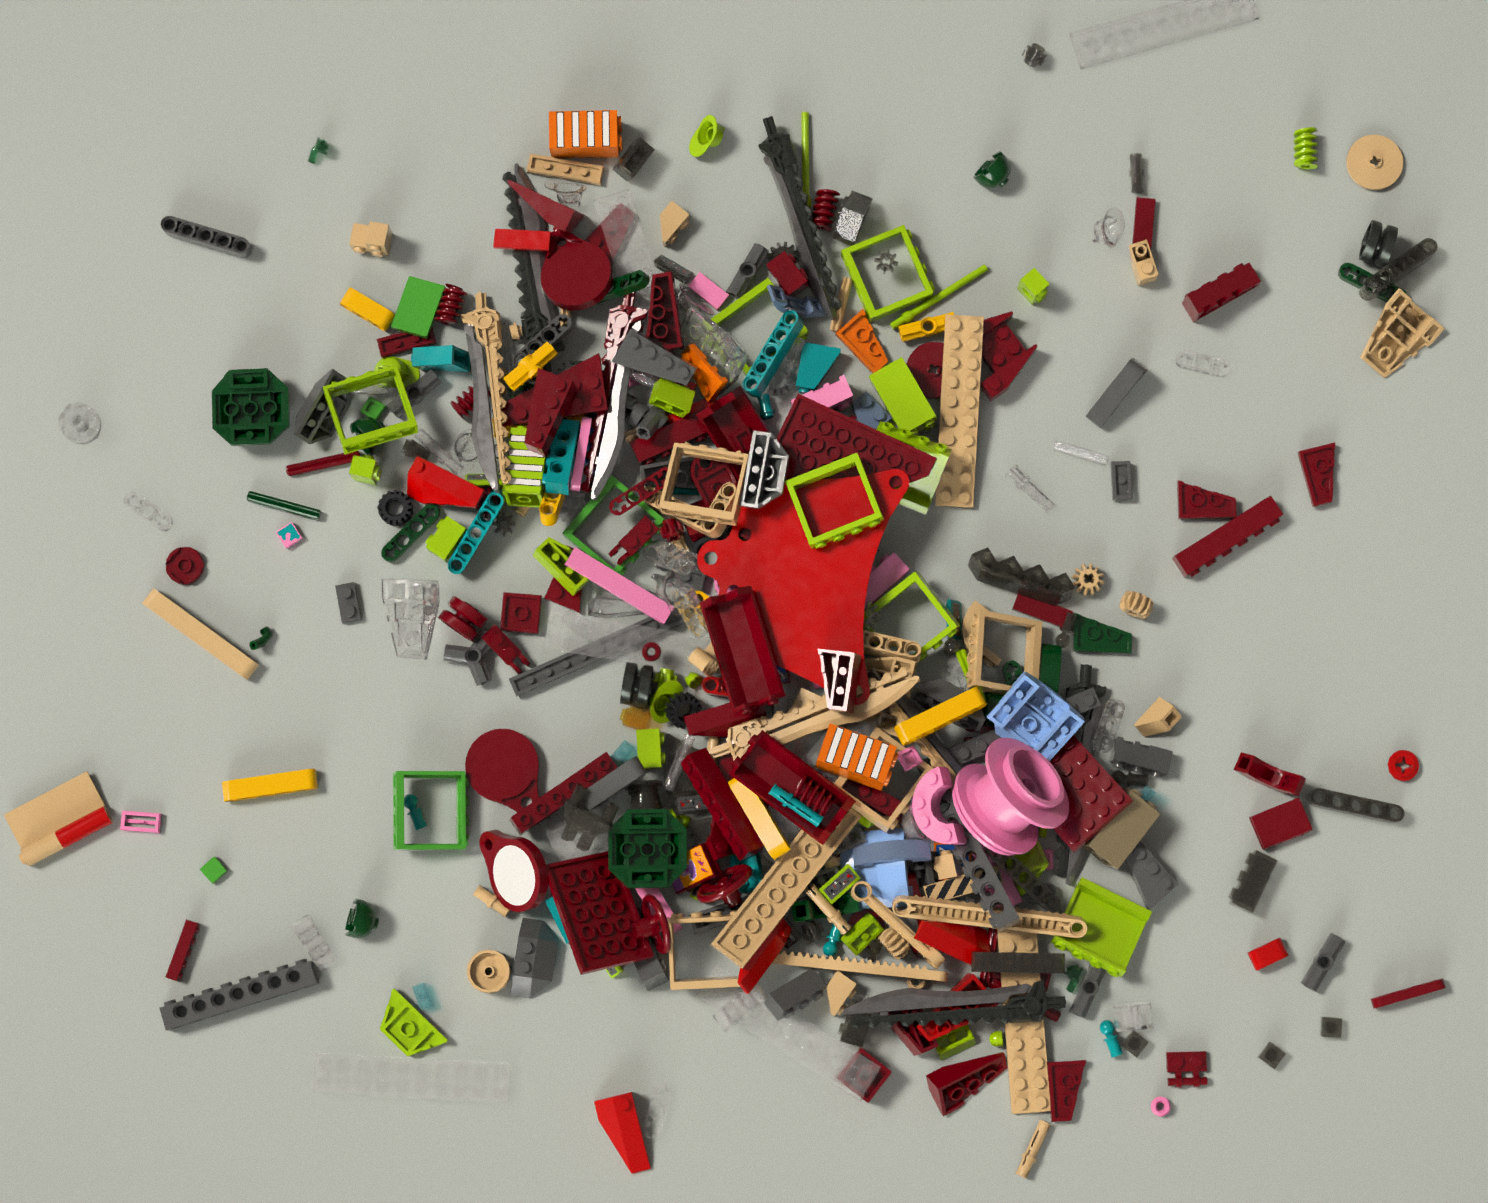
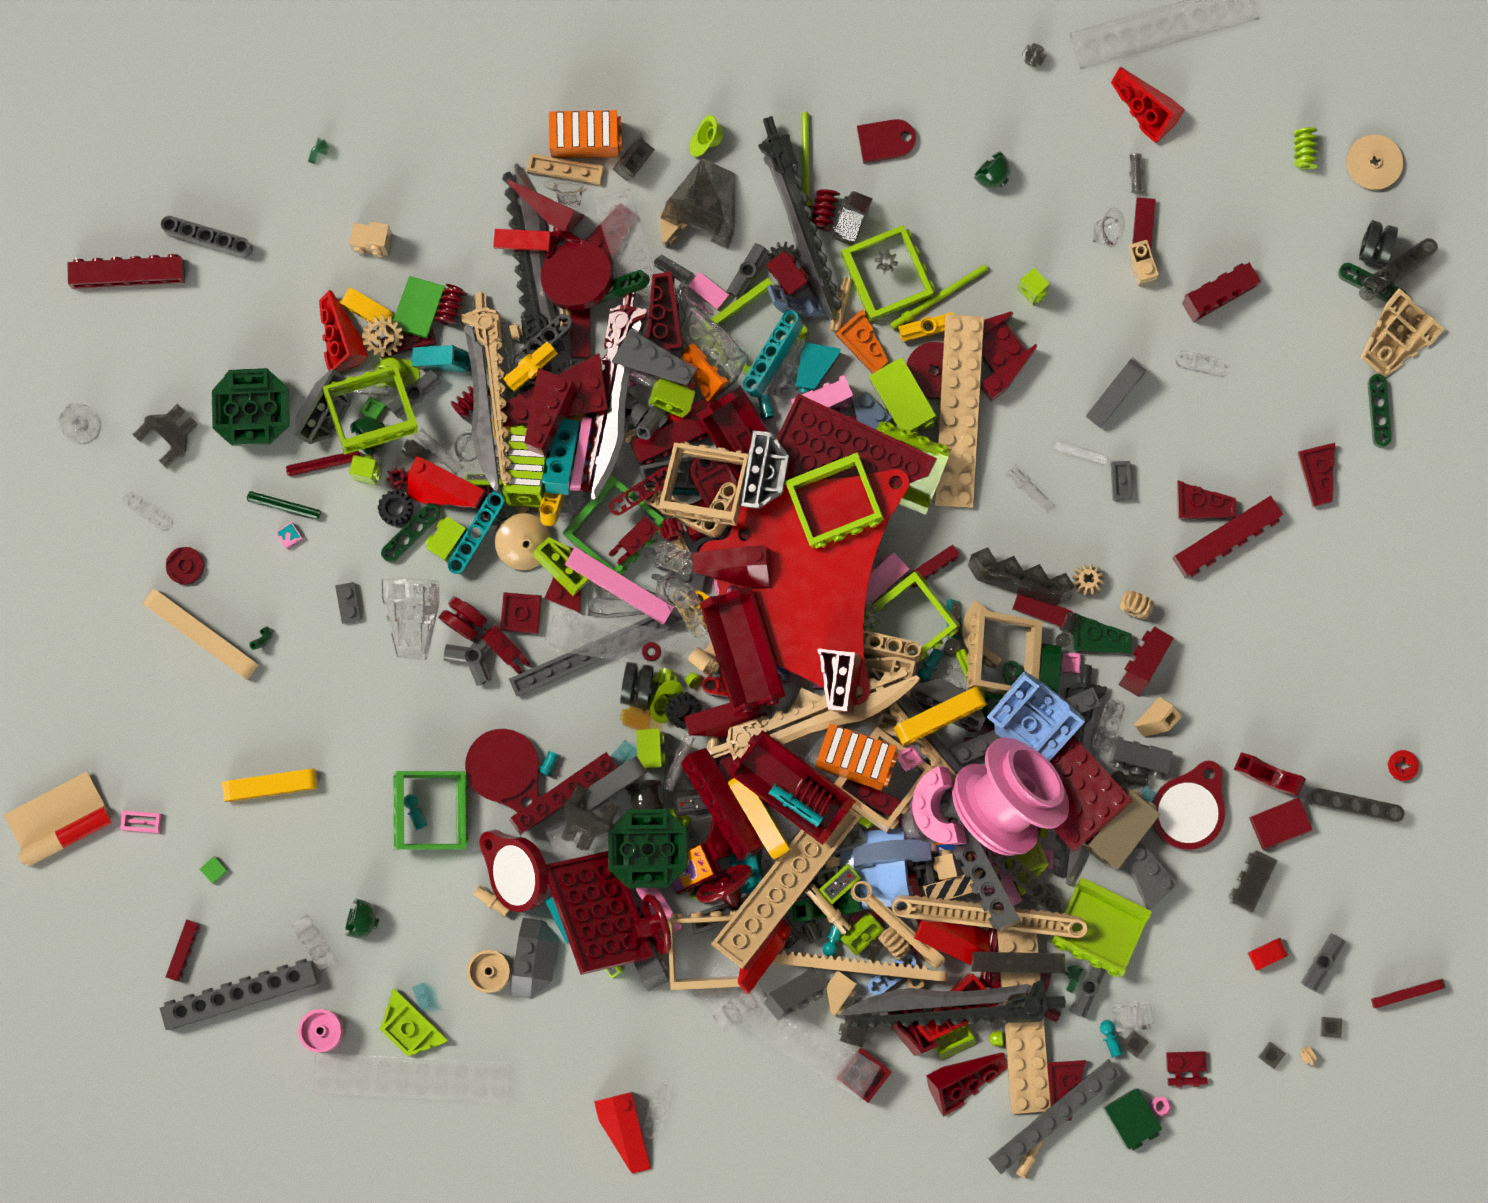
(126, 271): none -> dark red brick
(165, 426): none -> clear smoke connector
(311, 1037): none -> bright pink wheel
(342, 339): none -> red wedge
(390, 335): none -> tan gear
(396, 472): none -> dark red gear
(511, 536): none -> tan dish
(549, 764): none -> teal pin
(580, 334): none -> dark red tile
(705, 202): none -> clear smoke wedge
(735, 565): none -> dark red wedge
(883, 140): none -> dark red tile
(883, 988): none -> light blue beam
(931, 663): none -> teal pin
(935, 563): none -> dark red piece
(1054, 1116): none -> dark grey plate
(1070, 663): none -> bright pink tile
(1132, 1119): none -> dark green brick
(1145, 661): none -> dark red wedge
(1151, 107): none -> red wedge
(1190, 808): none -> piece
(1308, 1056): none -> tan plate
(1376, 410): none -> dark green beam

